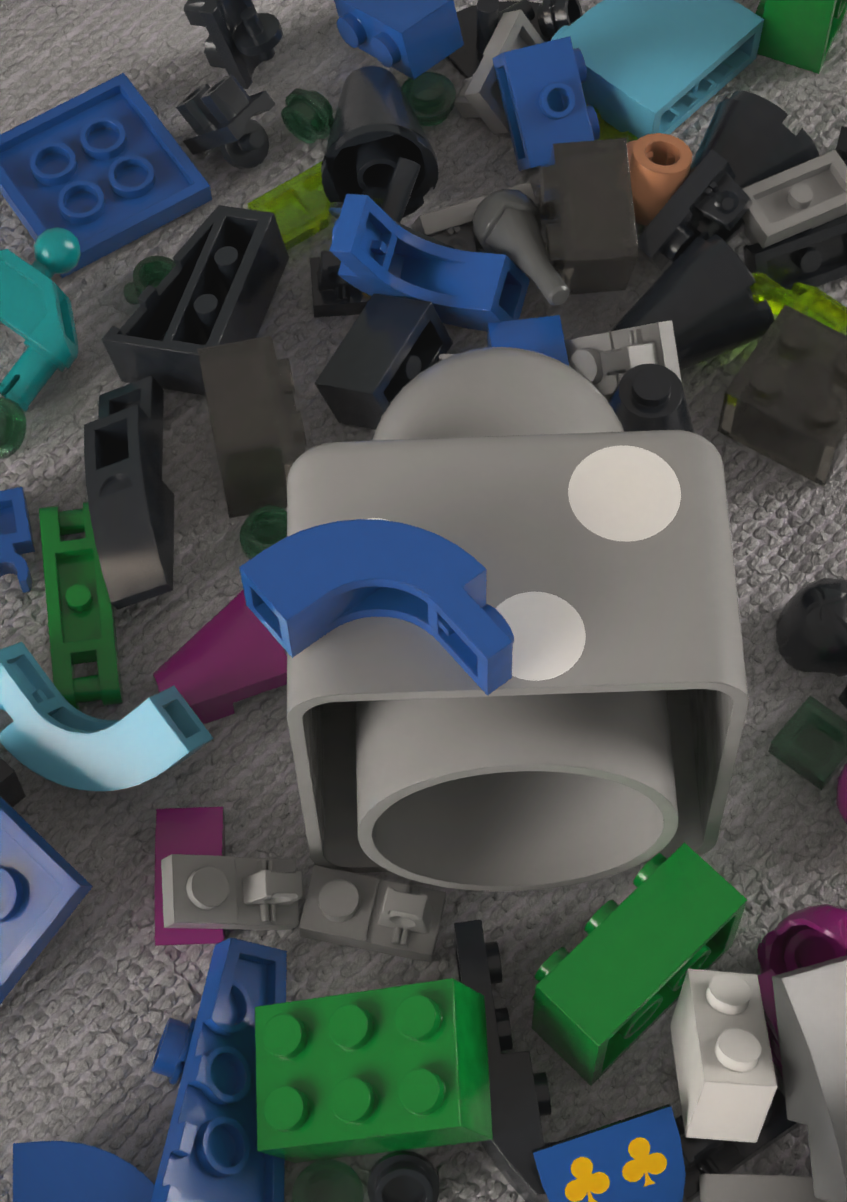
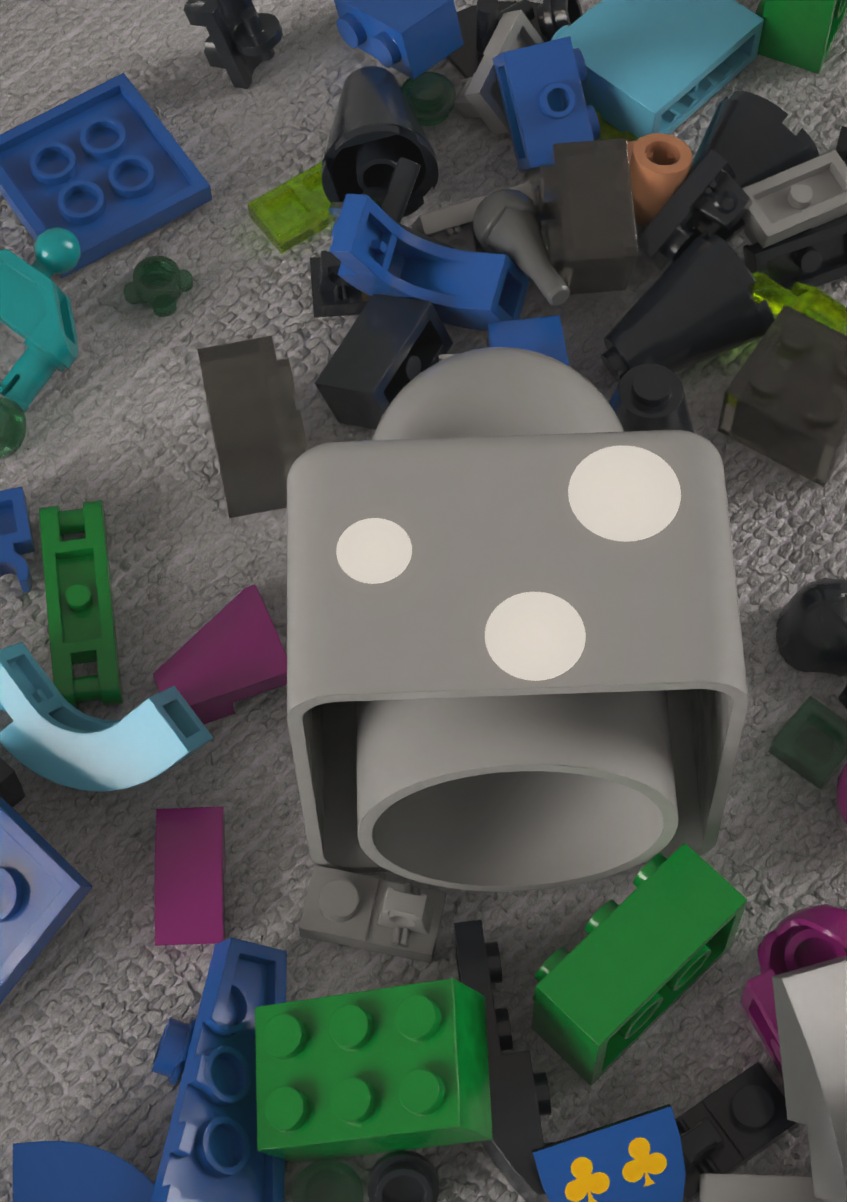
(127, 495): black slope -> none
(207, 300): black wedge -> none
(222, 119): black hips -> none
(230, 892): light grey hinge -> none
(262, 530): clear green plate -> none
(307, 115): clear green plate -> none
(379, 570): blue arch -> none
(609, 355): light grey hinge -> none
(722, 1056): white brick -> none

